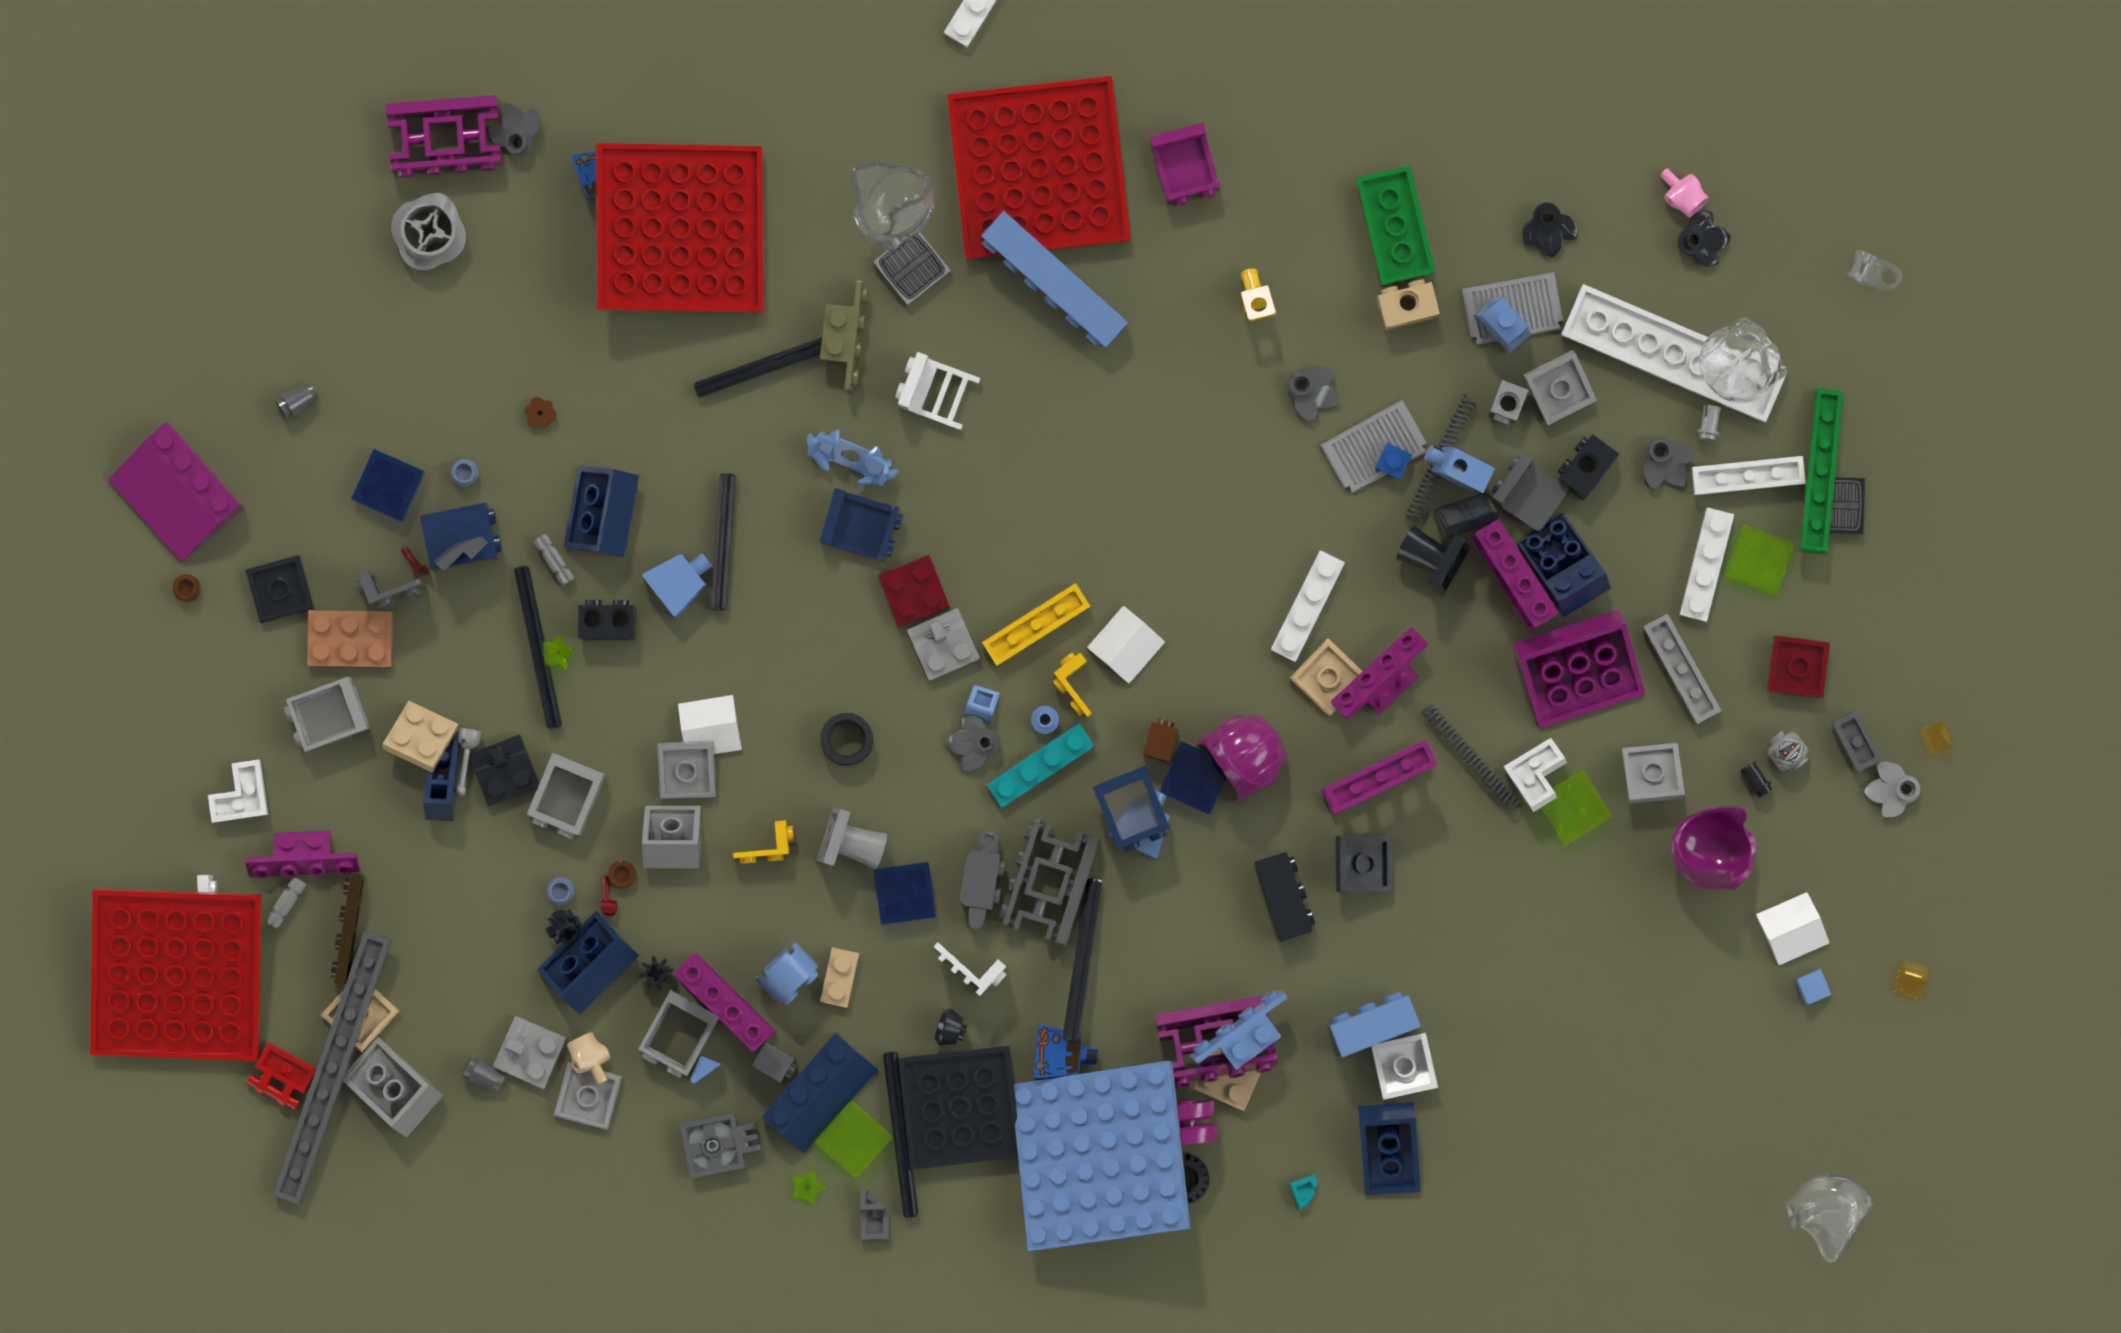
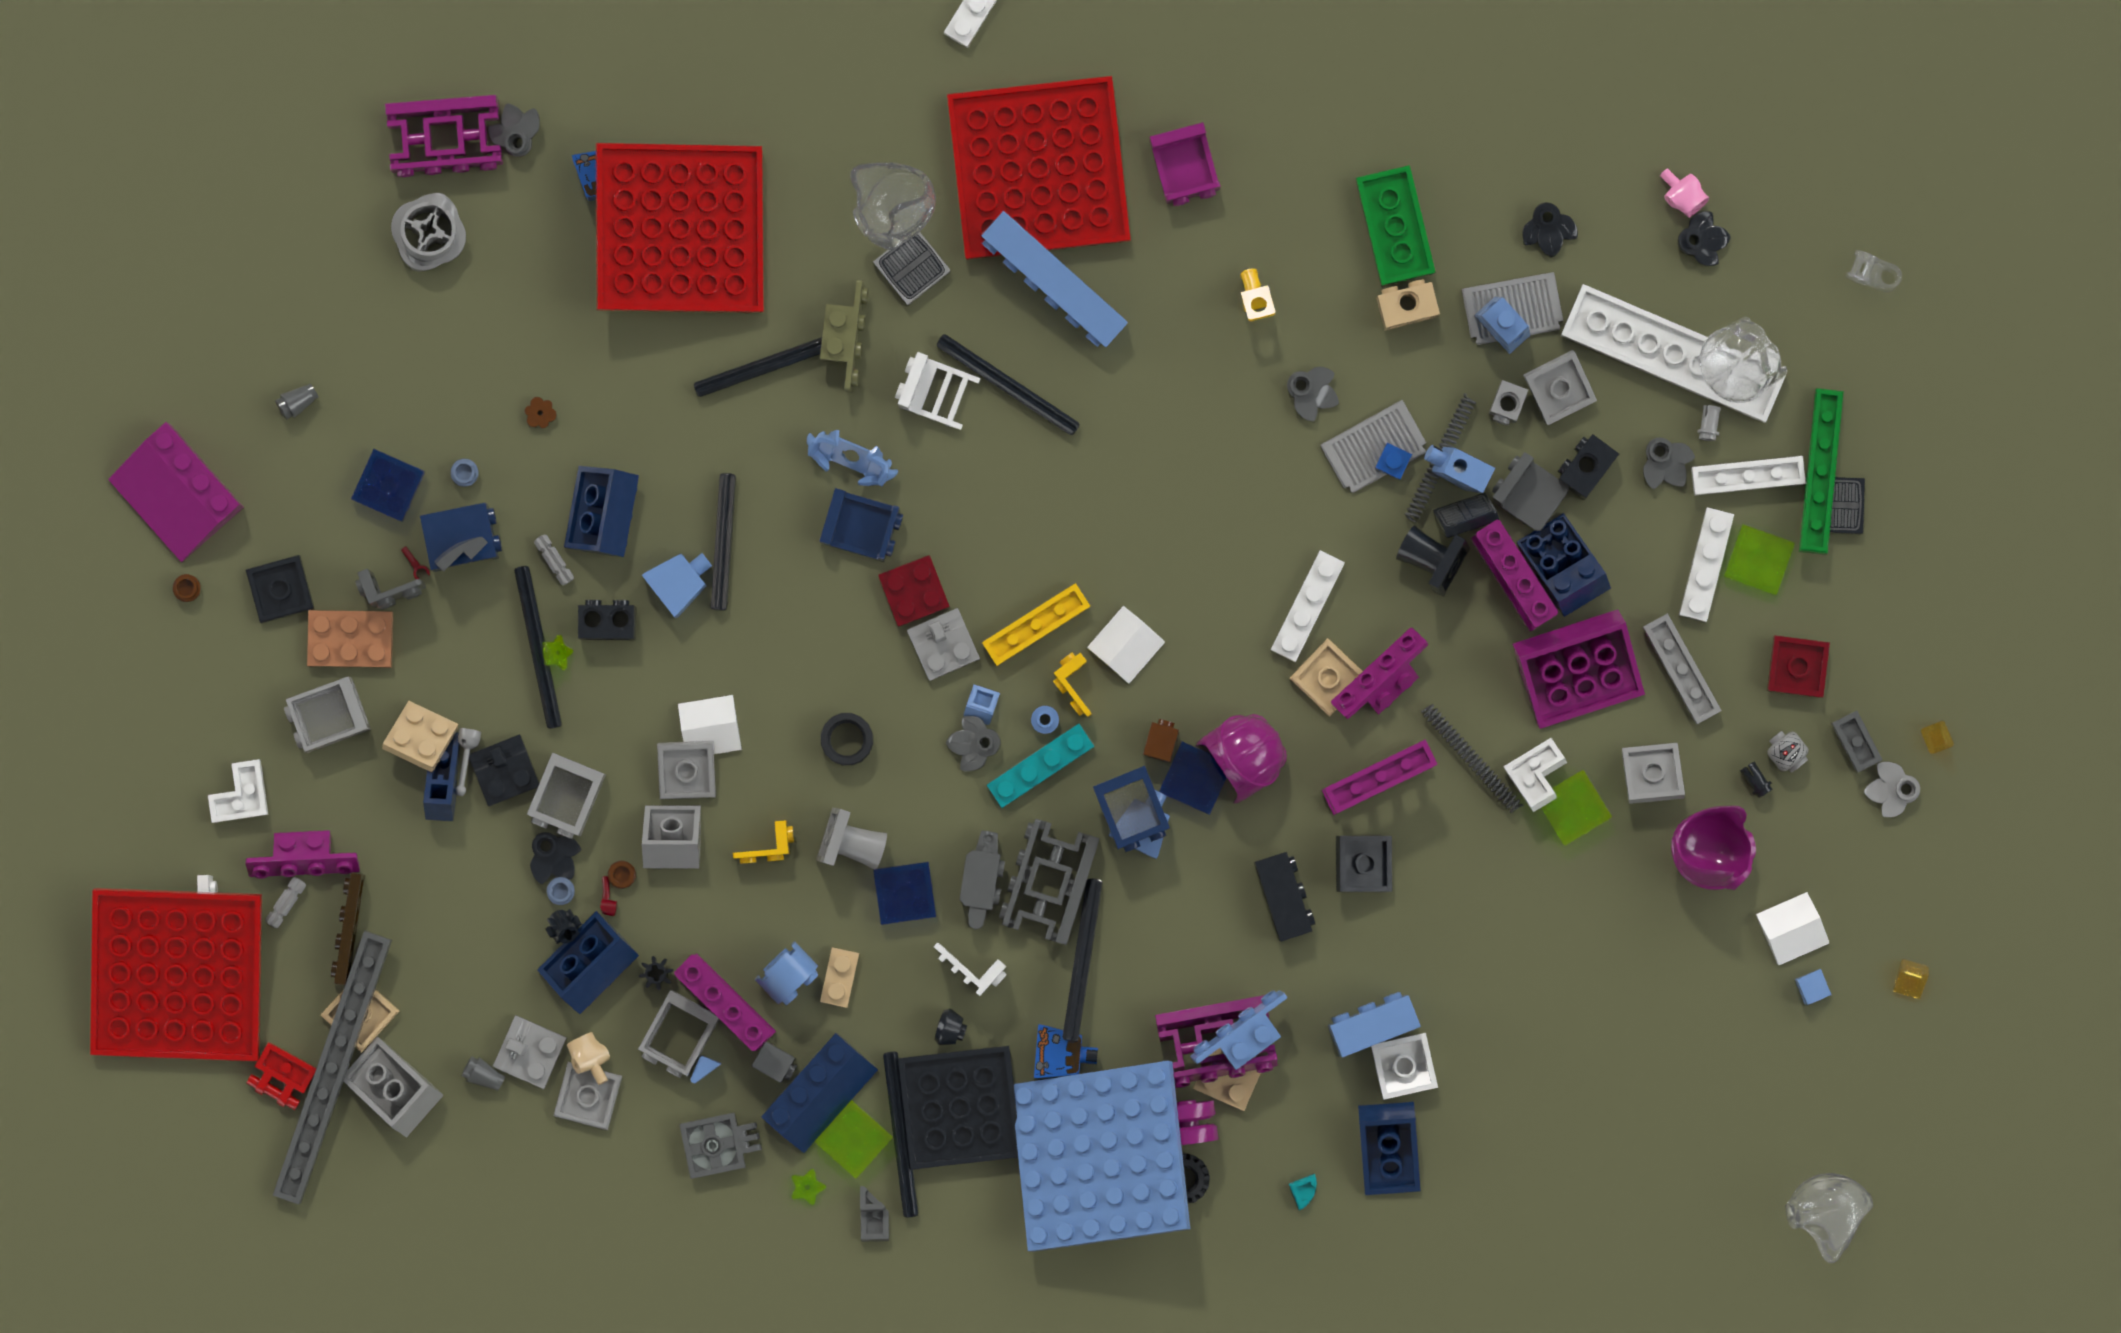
(556, 860): none -> black plate
(1008, 384): none -> black axle

